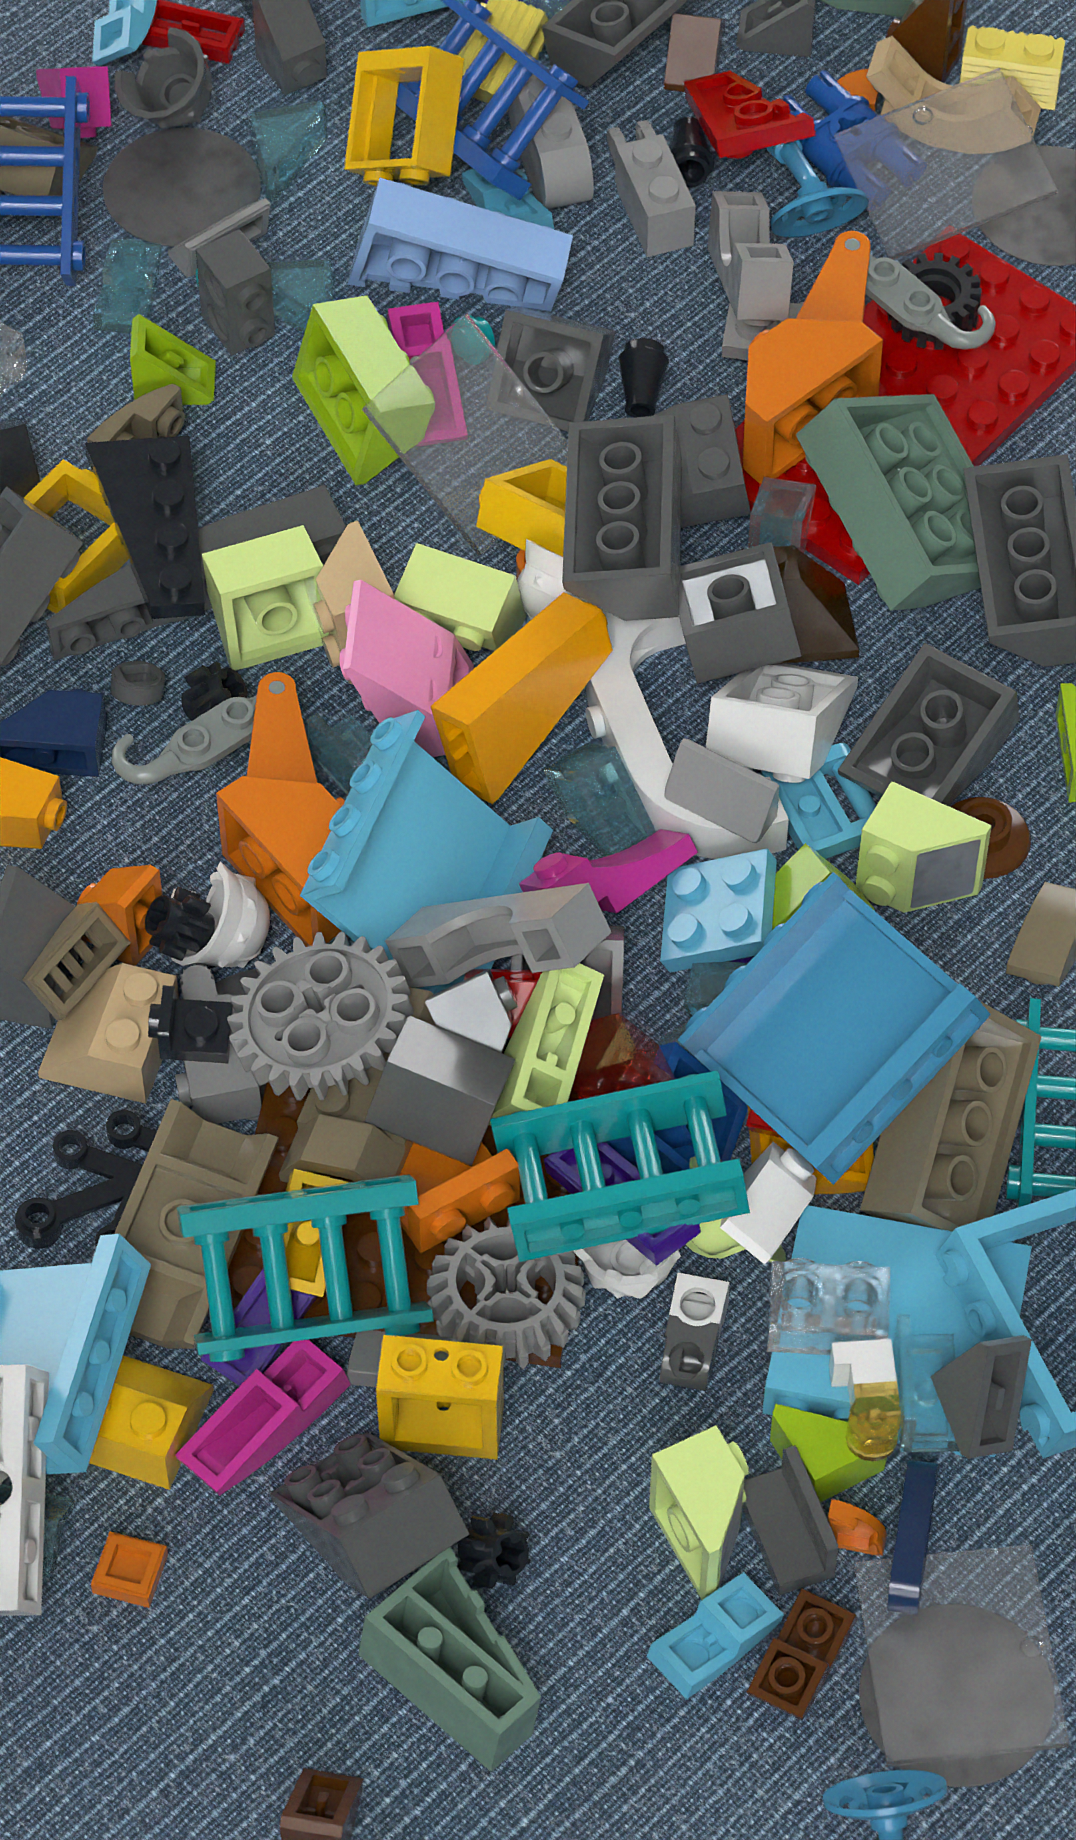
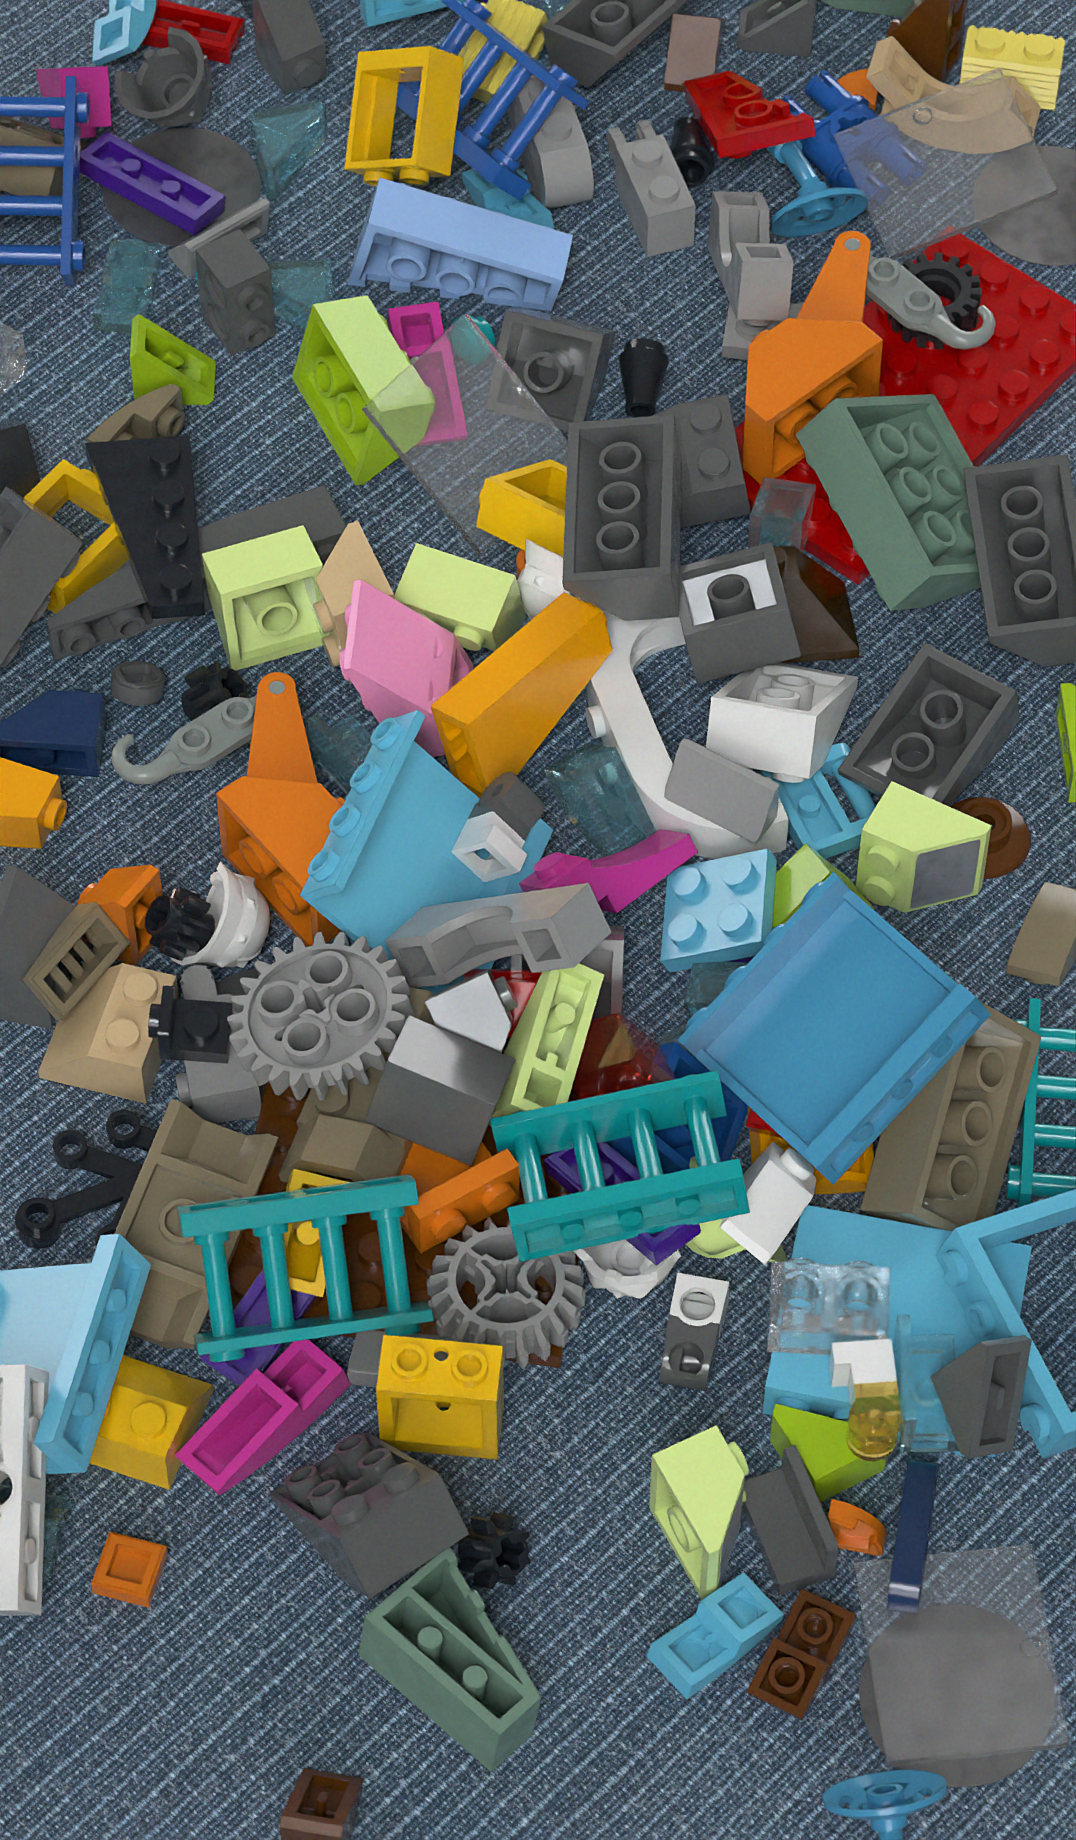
(151, 183): none -> dark purple plate
(500, 826): none -> leg

